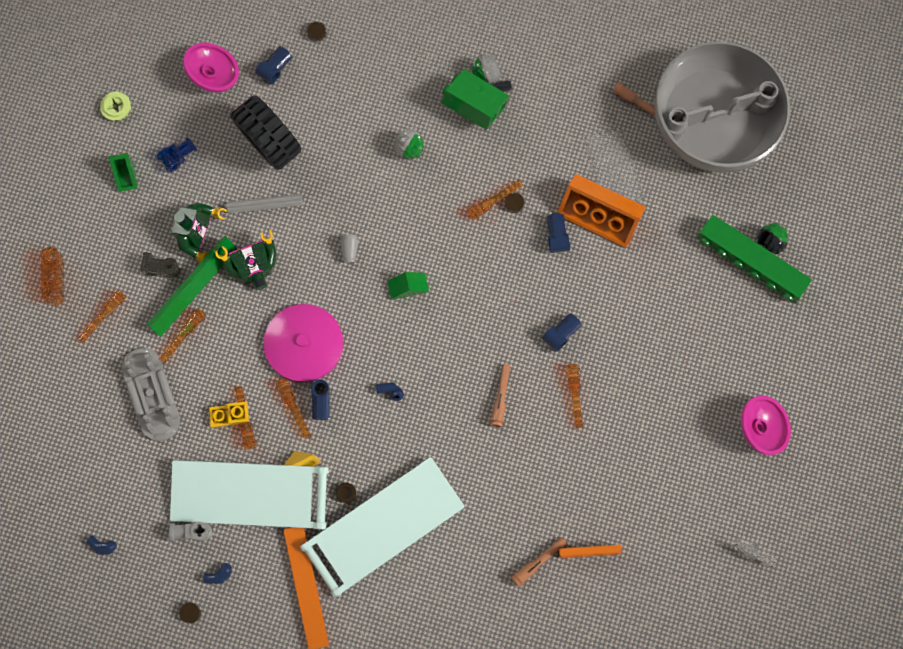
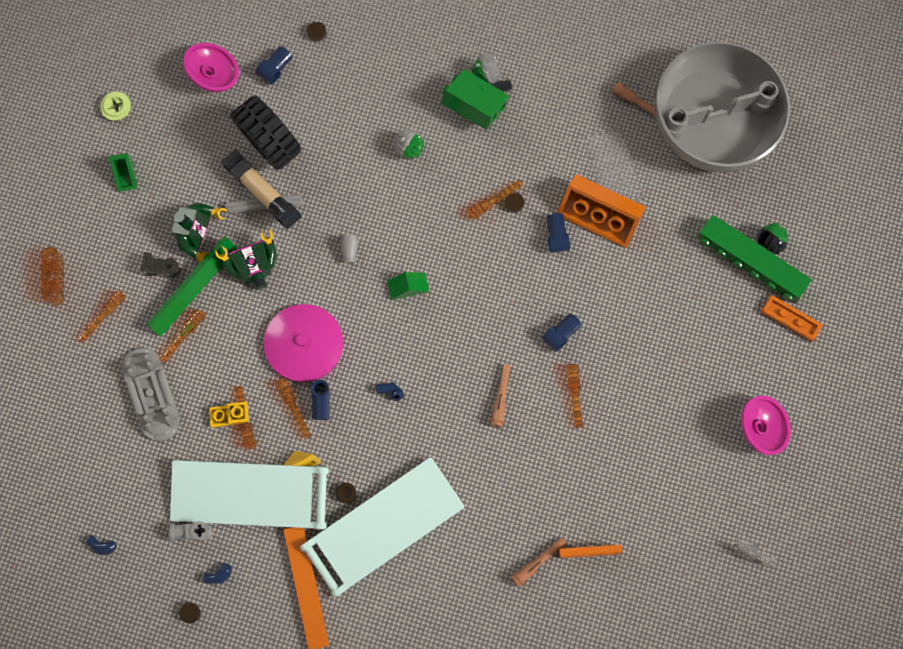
(176, 154): clear blue connector -> none
(248, 177): none -> black piece
(791, 318): none -> orange tile

